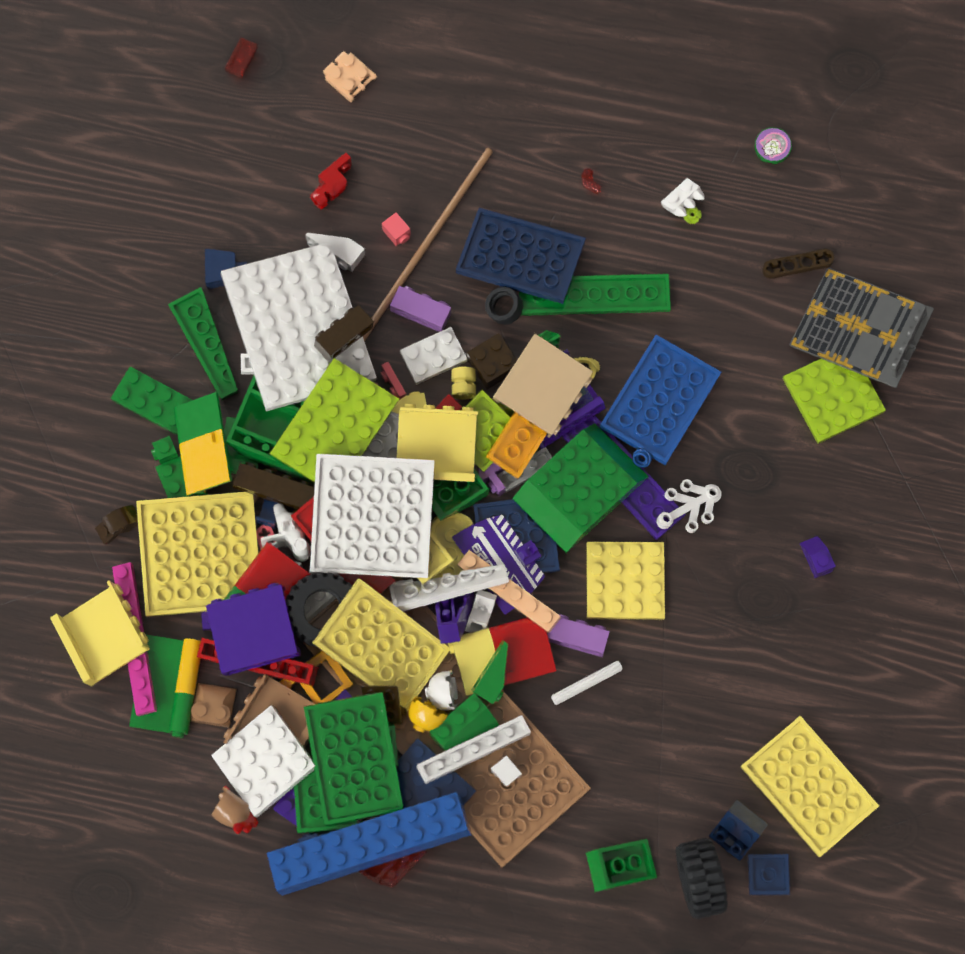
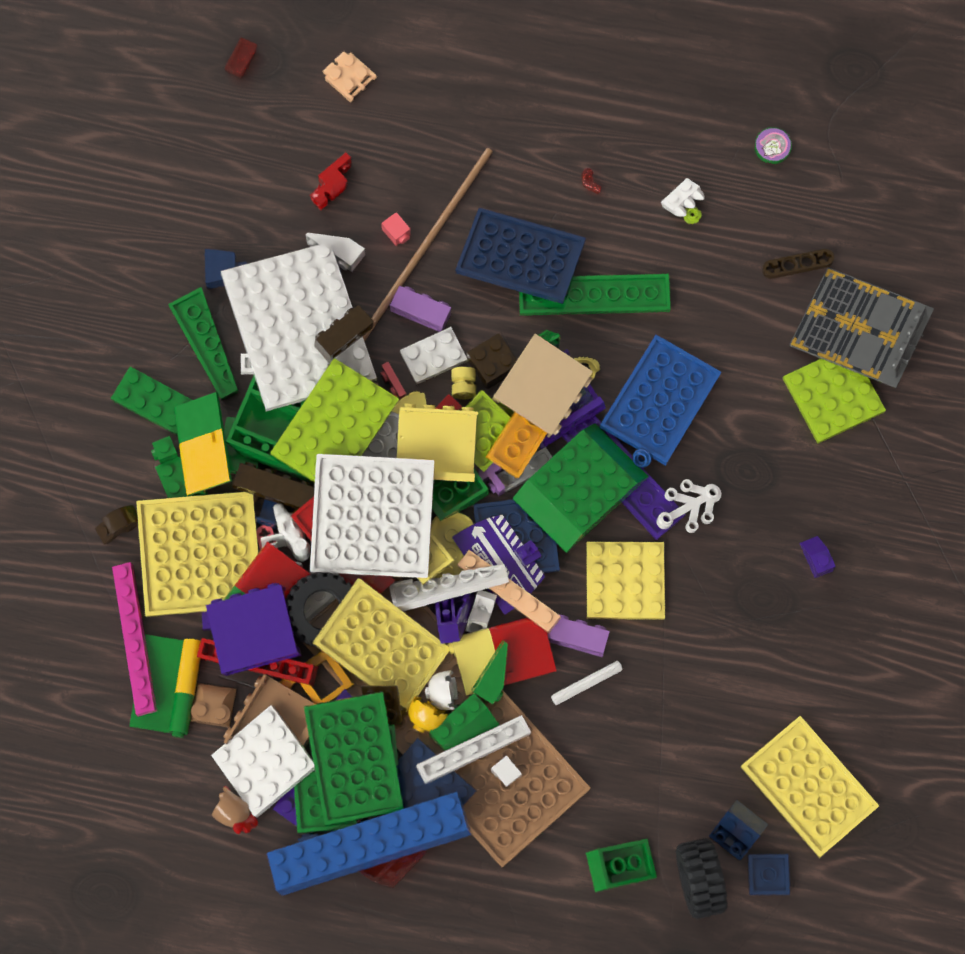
(101, 635): light yellow panel -> none
(492, 299): black tyre -> none

